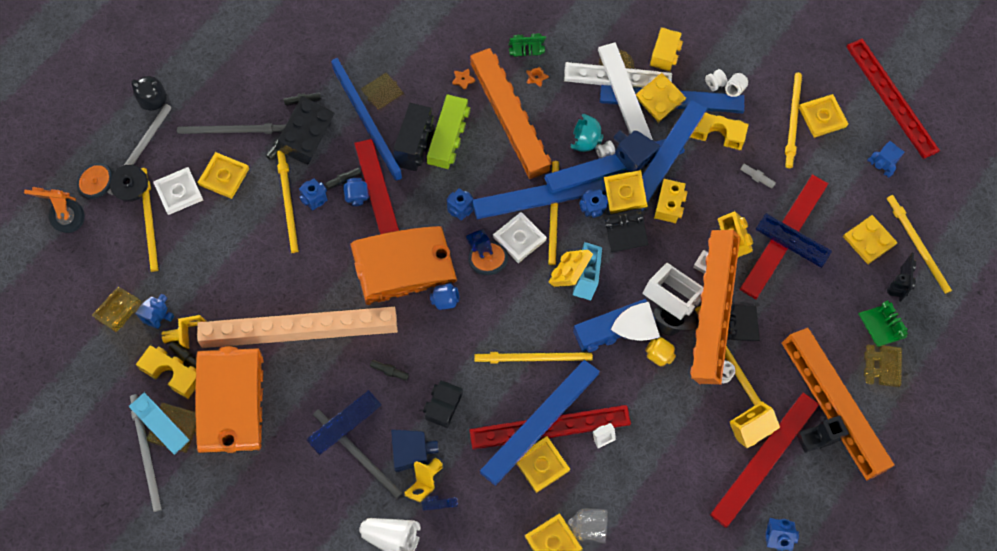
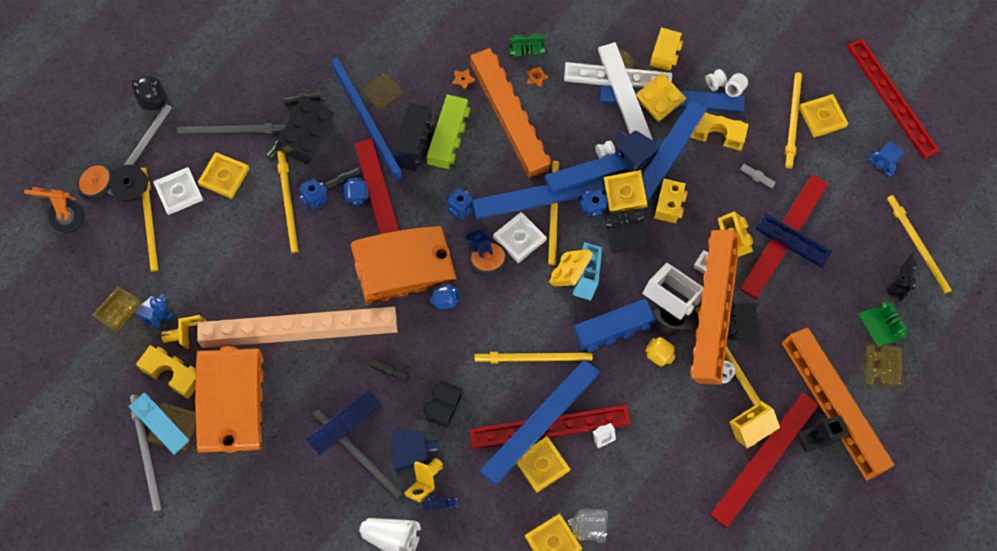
(184, 355): pearl dark grey bar -> none
(588, 134): teal cylinder -> none
(636, 323): white sticker -> none
(781, 534): blue brick -> none
(870, 239): yellow plate -> none

